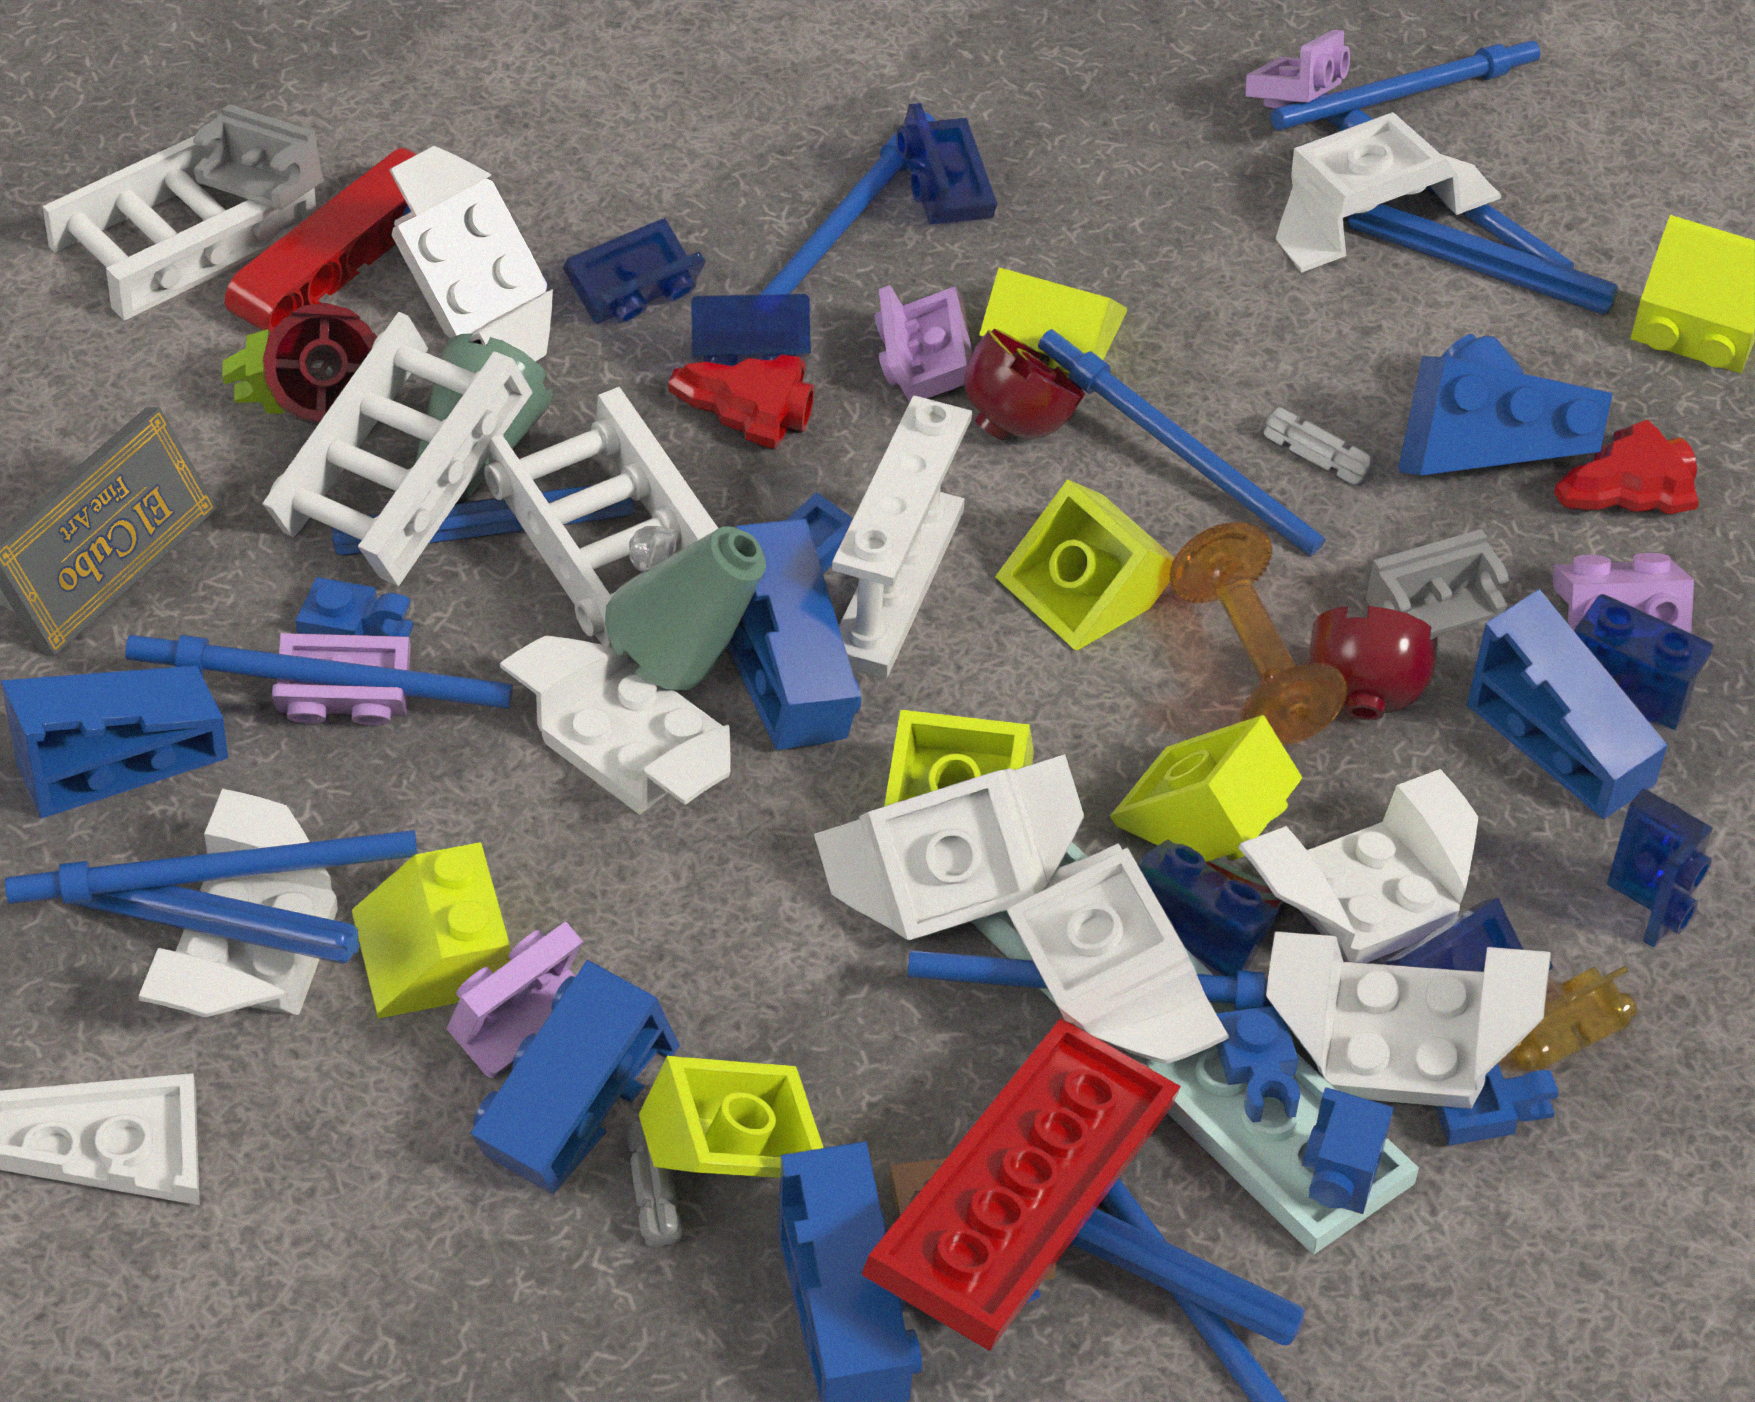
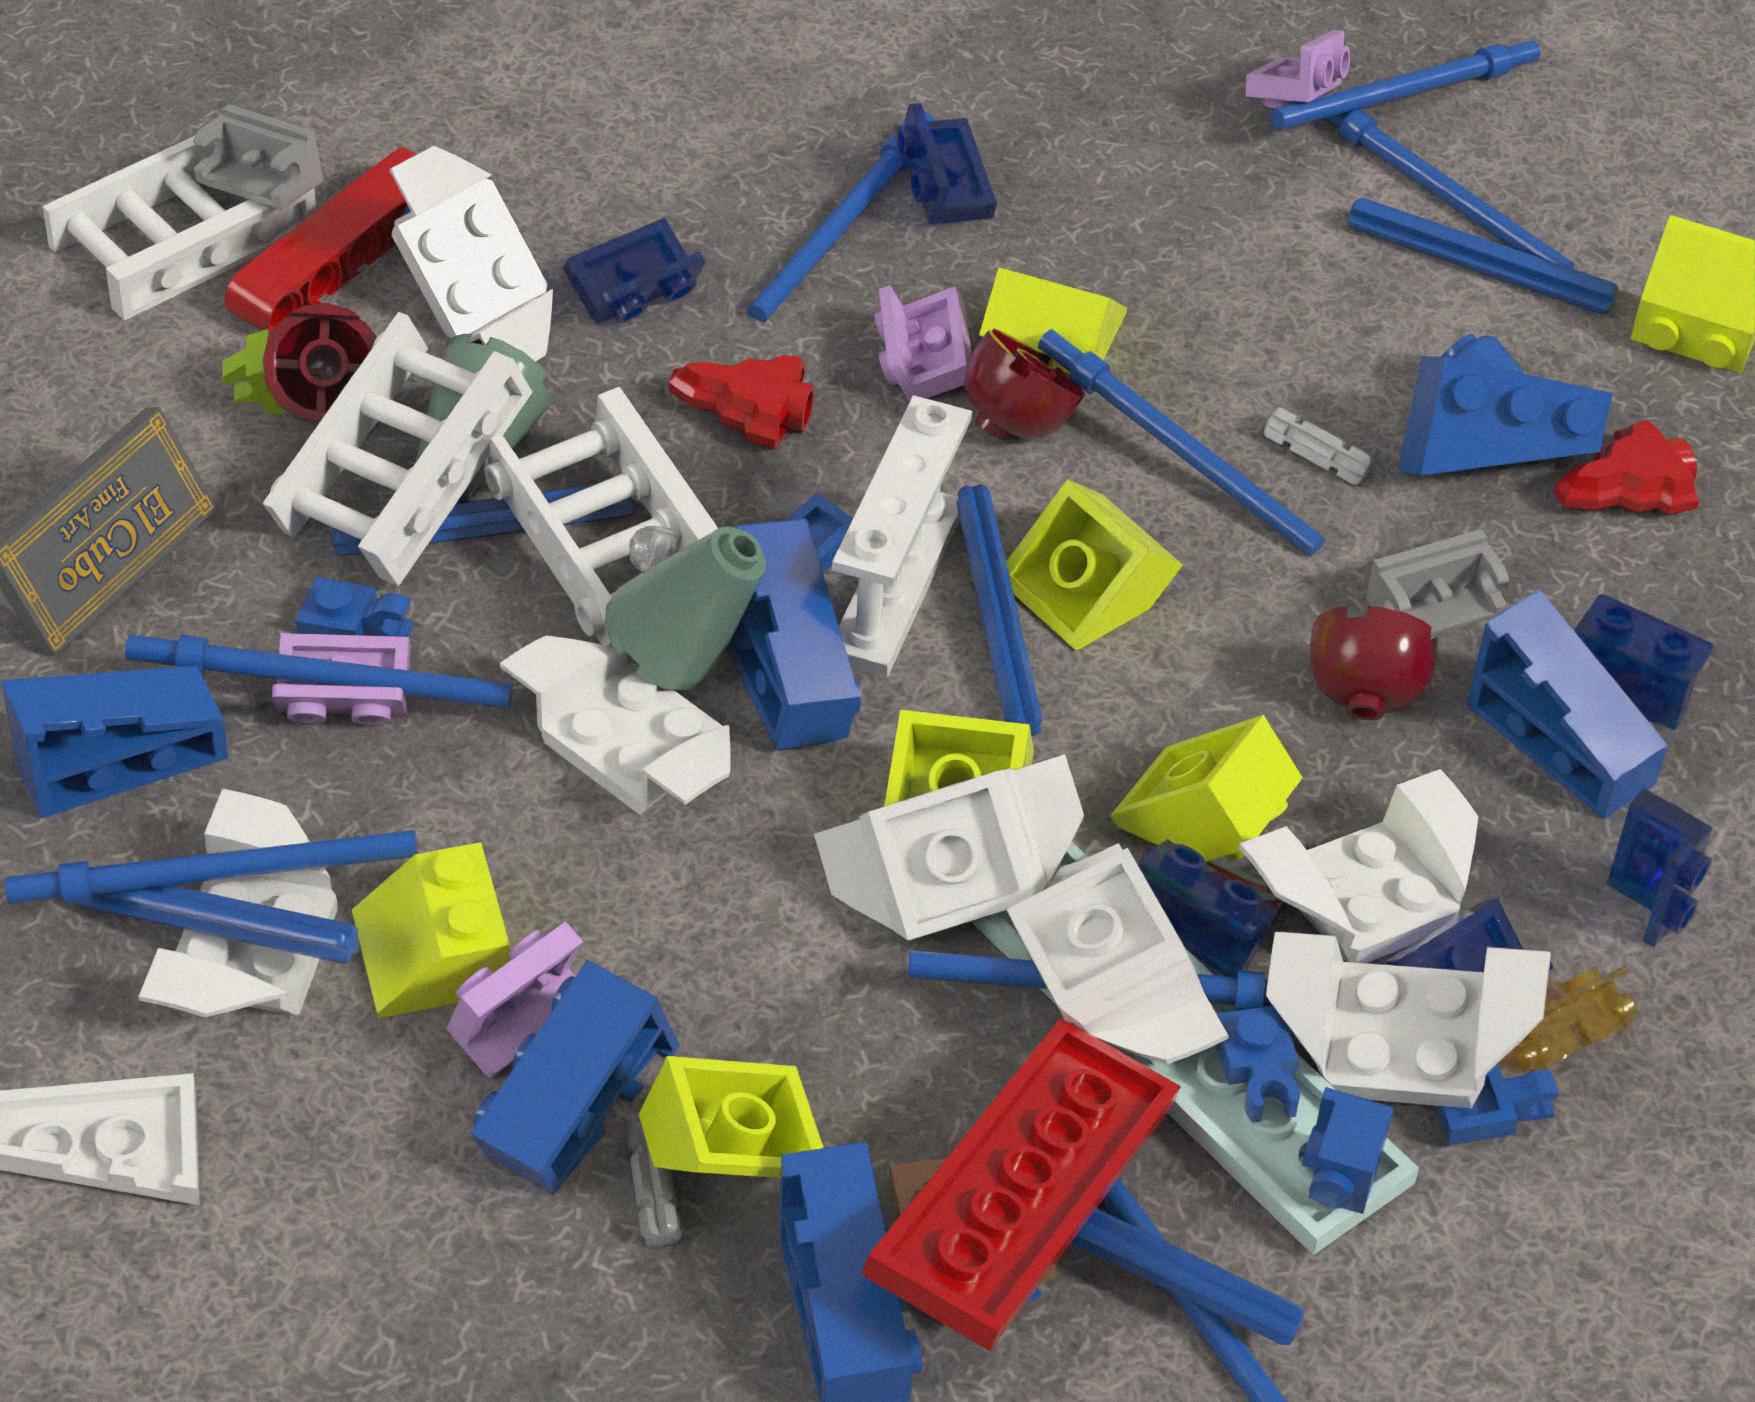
(749, 327): clear blue bracket -> none
(998, 607): none -> blue axle
(1223, 567): clear orange hose -> none
(1359, 171): white piece -> none
(1648, 584): lavender bracket -> none

